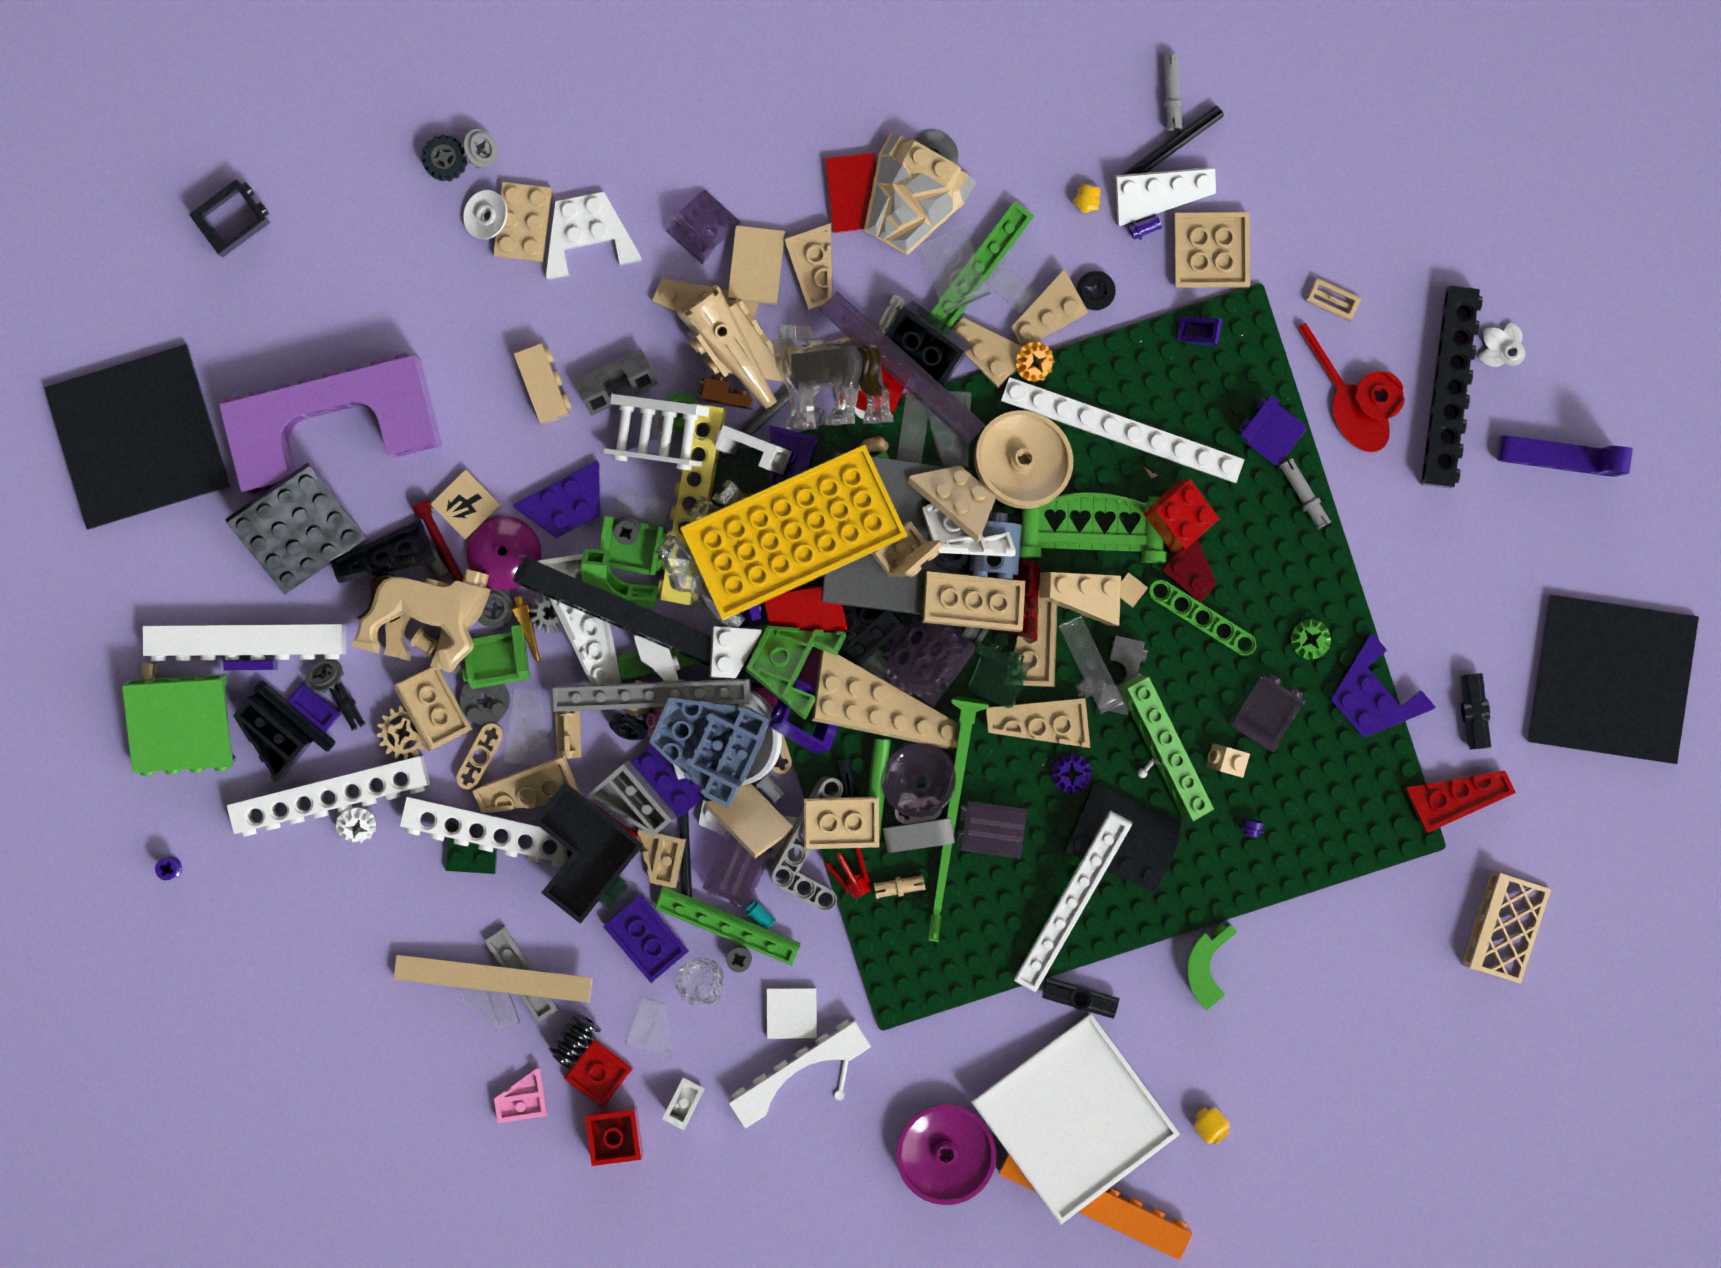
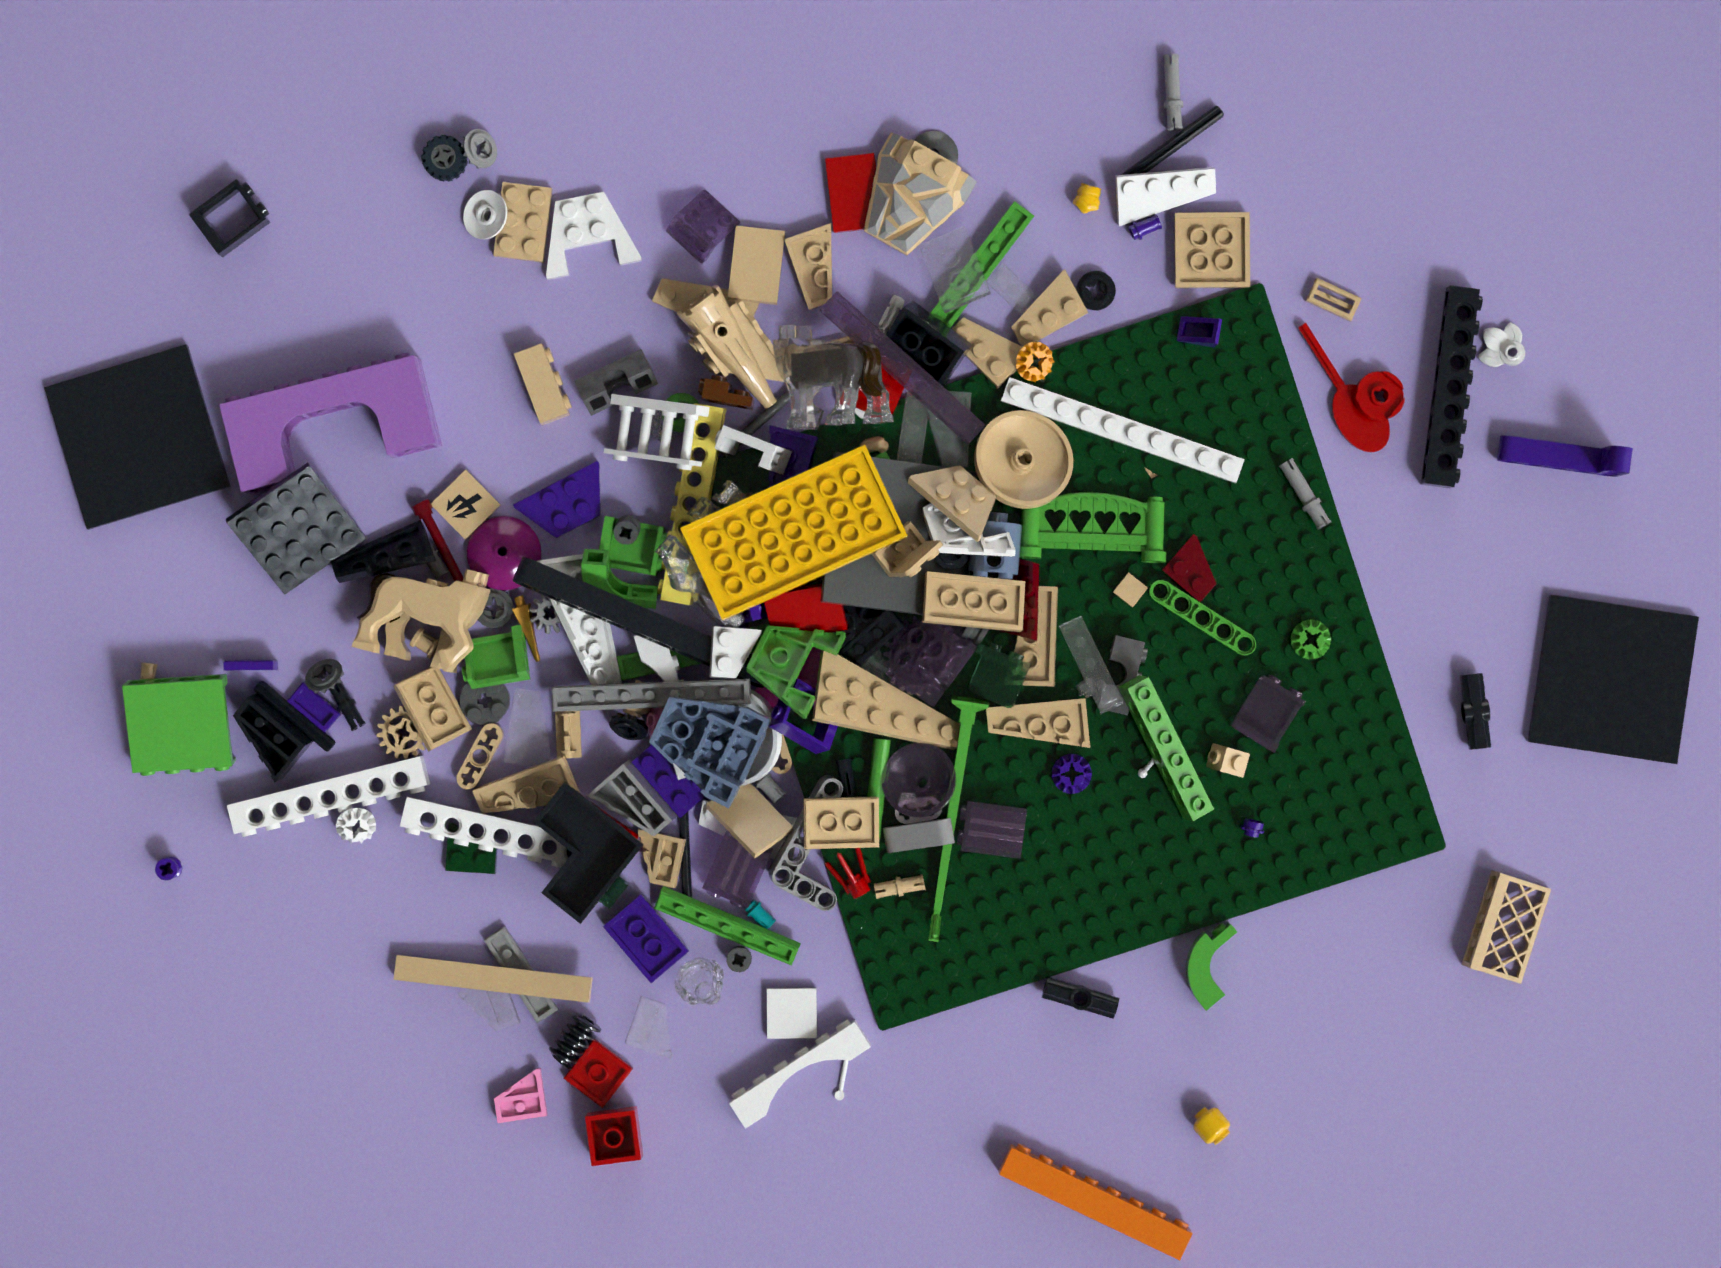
(244, 640): white brick -> none
(643, 506): clear tile -> none
(683, 1103): white slope -> none
(946, 1154): magenta dish -> none
(1073, 901): white tile -> none
(1075, 1118): white tile -> none
(1084, 593): tan wedge -> none
(1146, 847): black slope -> none
(1181, 515): red brick -> none
(1271, 430): dark purple bracket -> none
(1367, 701): dark purple wing -> none
(1450, 800): red wing -> none

